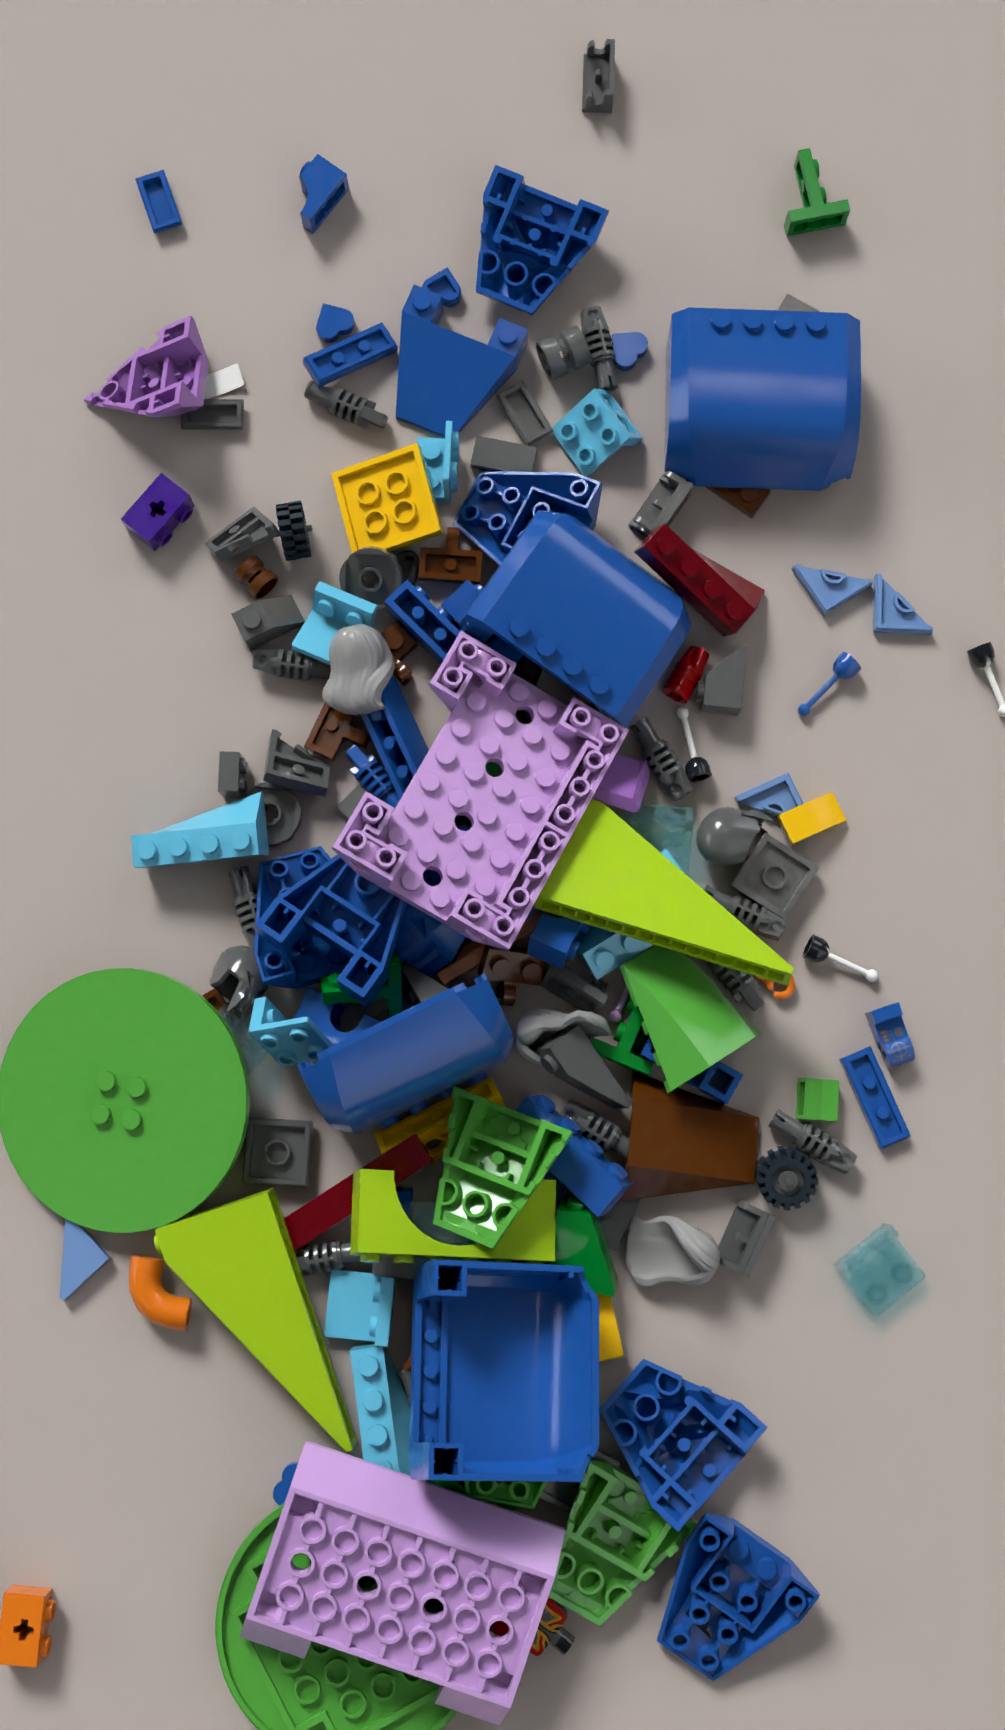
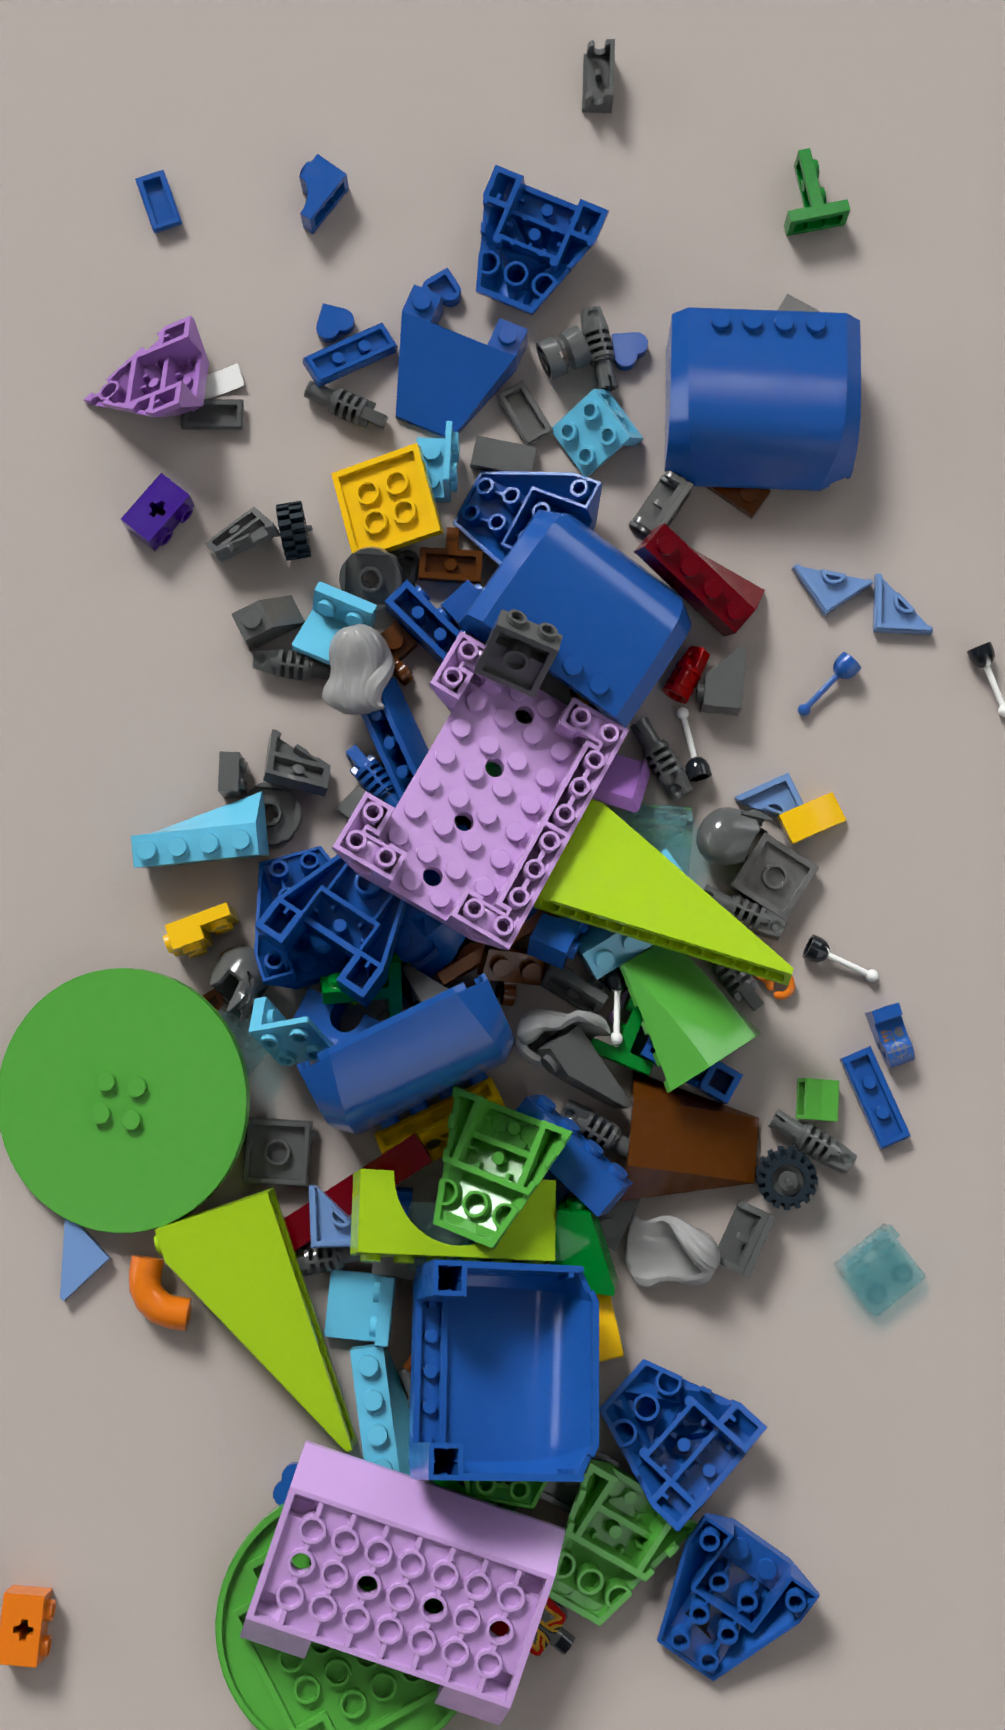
(192, 934): none -> yellow plate
(245, 902): dark grey hinge -> none
(256, 577): reddish brown wheel -> none
(328, 1222): none -> medium blue tile
(331, 731): reddish brown plate -> none
(519, 652): none -> dark grey plate
(615, 983): none -> hinge

